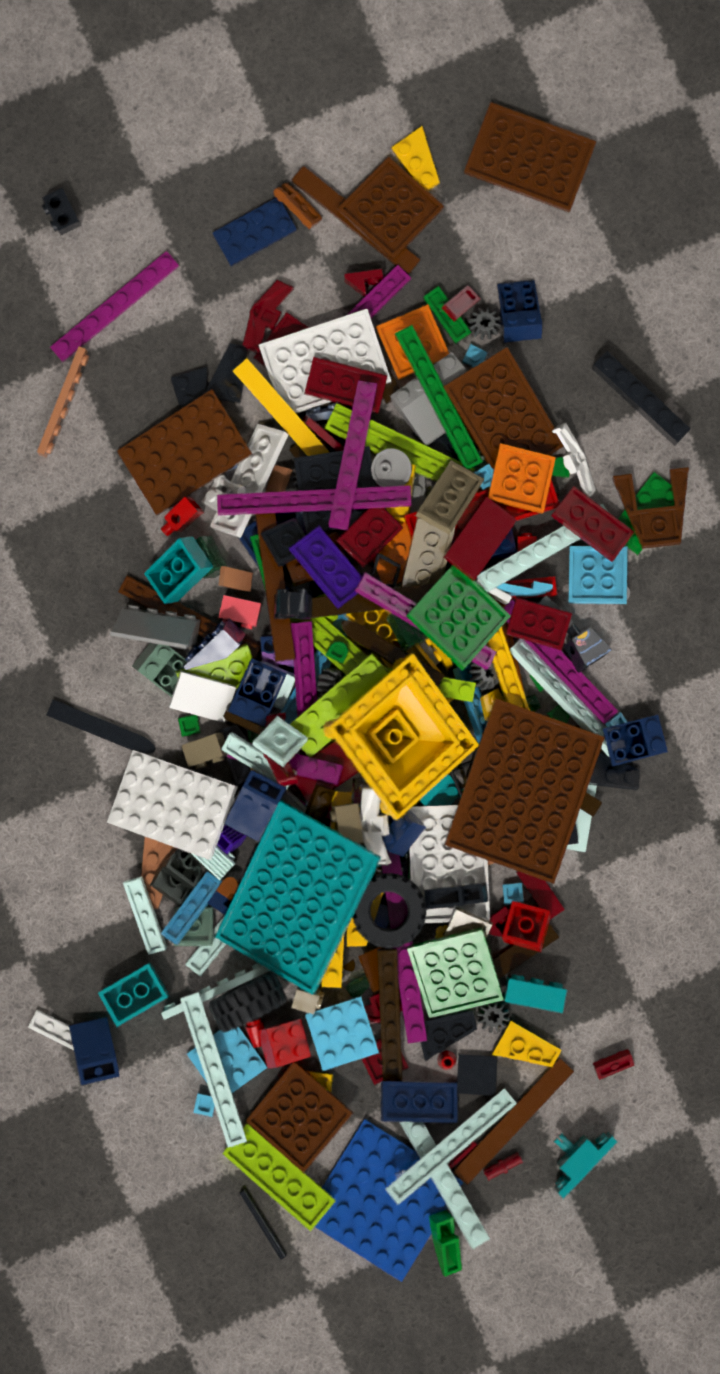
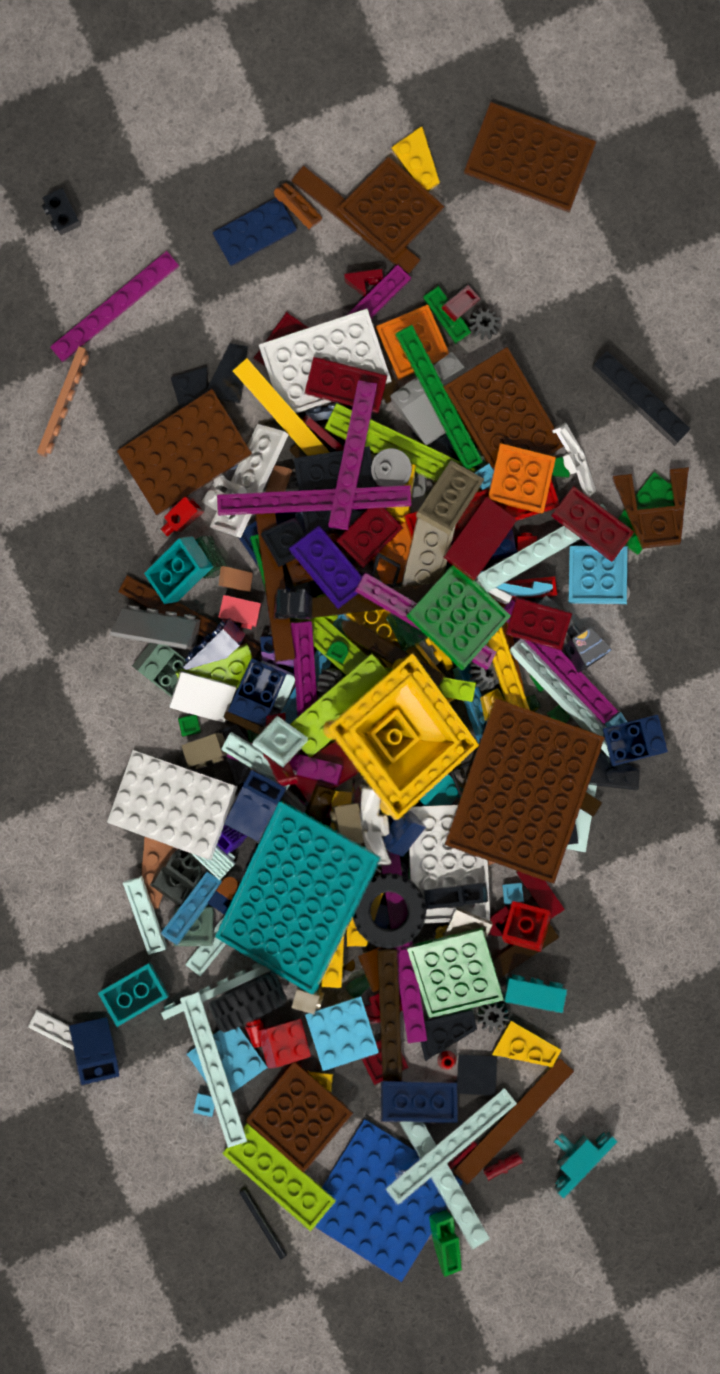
(100, 728): black piece -> none
(264, 315): dark red plate -> none
(474, 356): medium azure plate -> none
(519, 311): dark blue slope -> none
(613, 1064): dark red plate -> none

